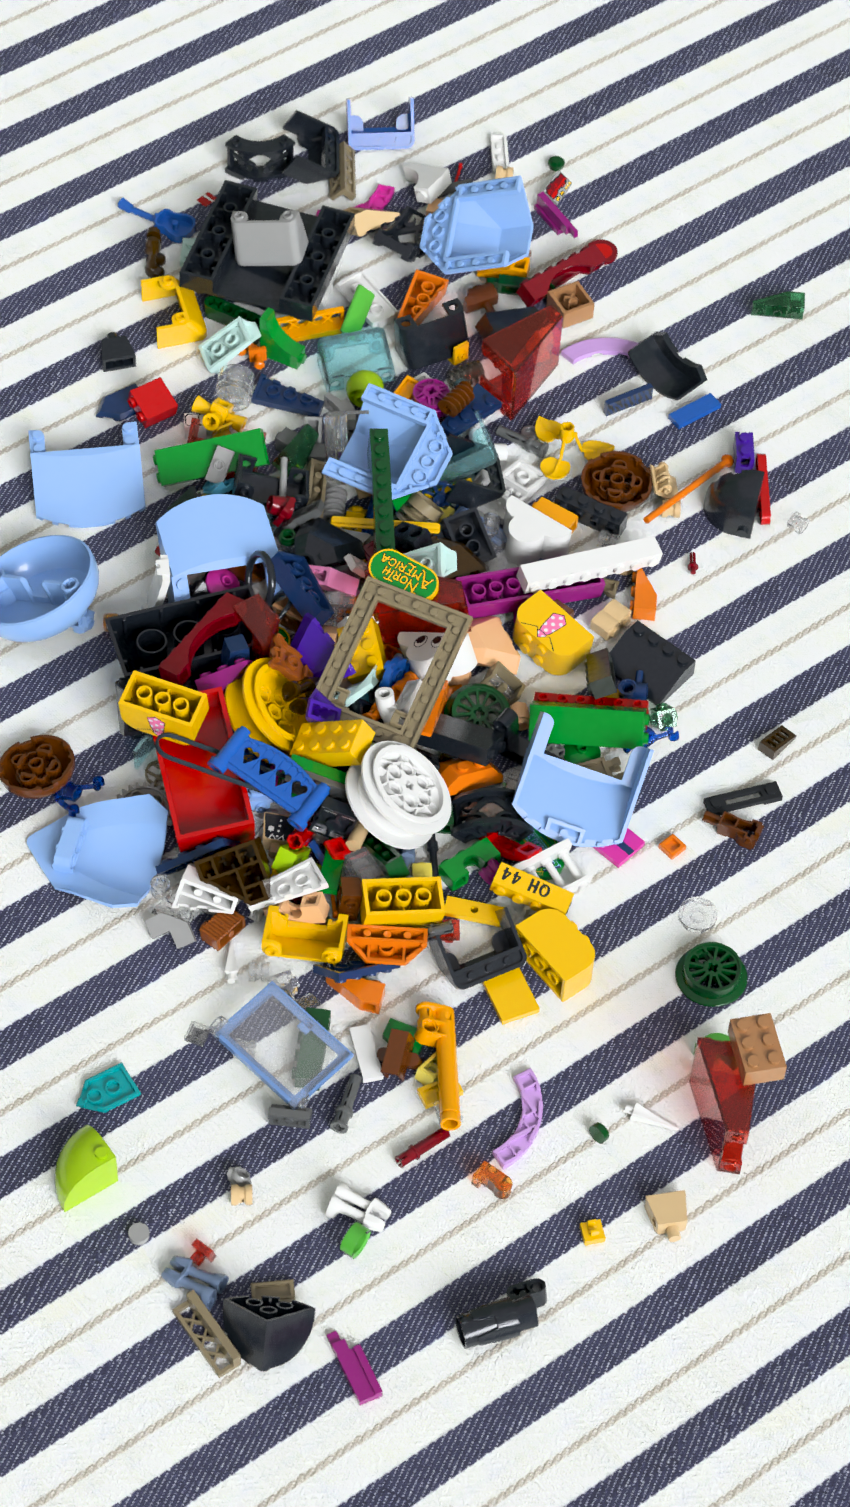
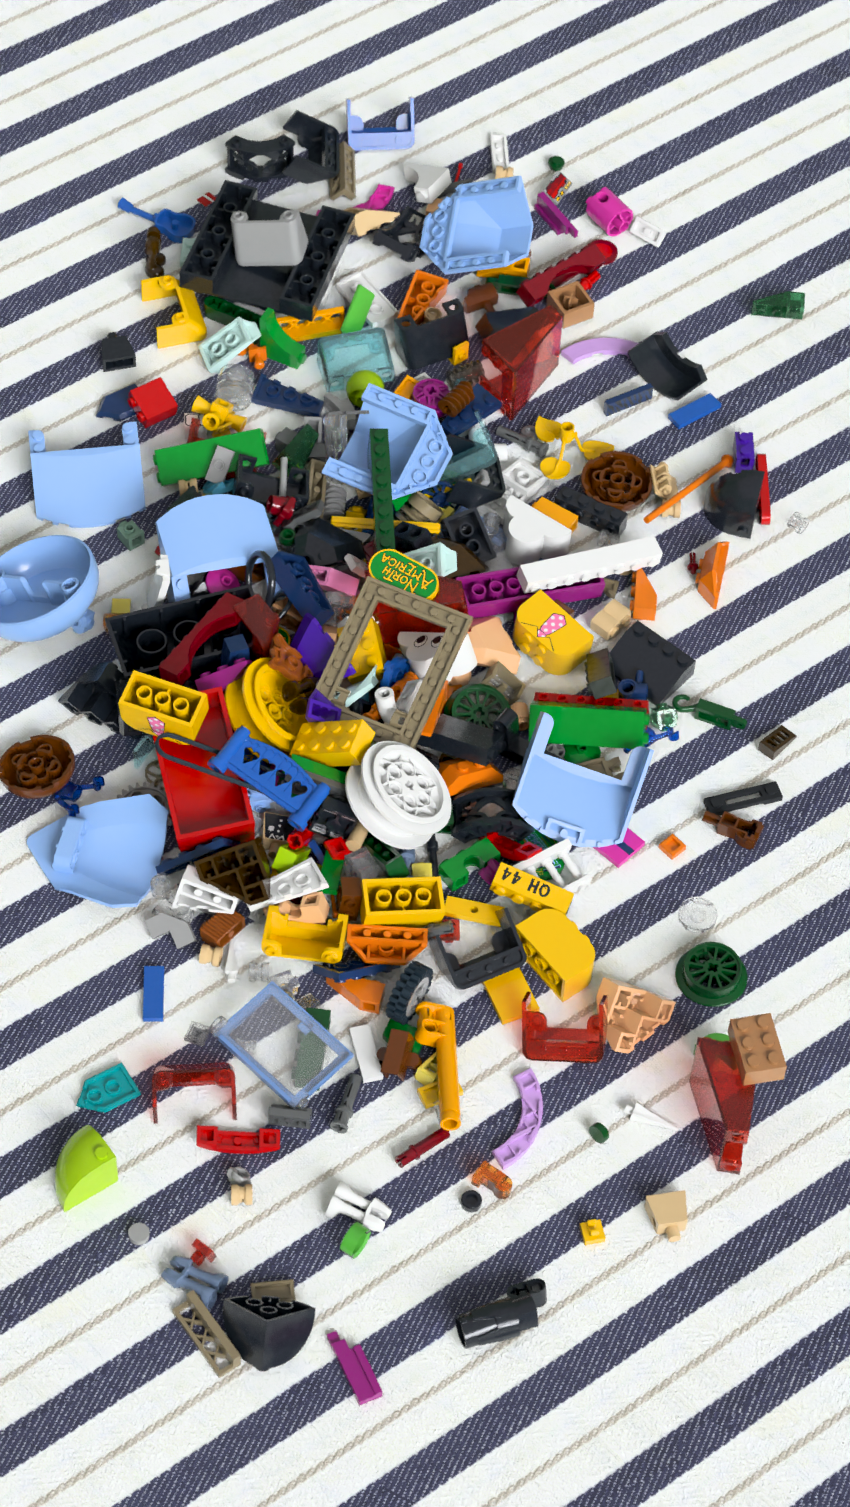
(95, 695): none -> black brick
(121, 606): none -> light yellow tile
(130, 531): none -> sand green brick
(153, 994): none -> blue tile
(183, 485): none -> tan wheel
(193, 1075): none -> clear red windscreen
(208, 955): none -> tan wheel
(237, 1141): none -> red slope
(409, 992): none -> black wheel
(431, 314): none -> tan wheel
(471, 1201): none -> black tile
(563, 1044): none -> clear red windscreen
(586, 282): none -> red axle
(609, 212): none -> dark pink cylinder
(632, 1013): none -> light nougat brick
(648, 231): none -> white plate
(711, 713): none -> dark green piece
(712, 572): none -> orange wedge

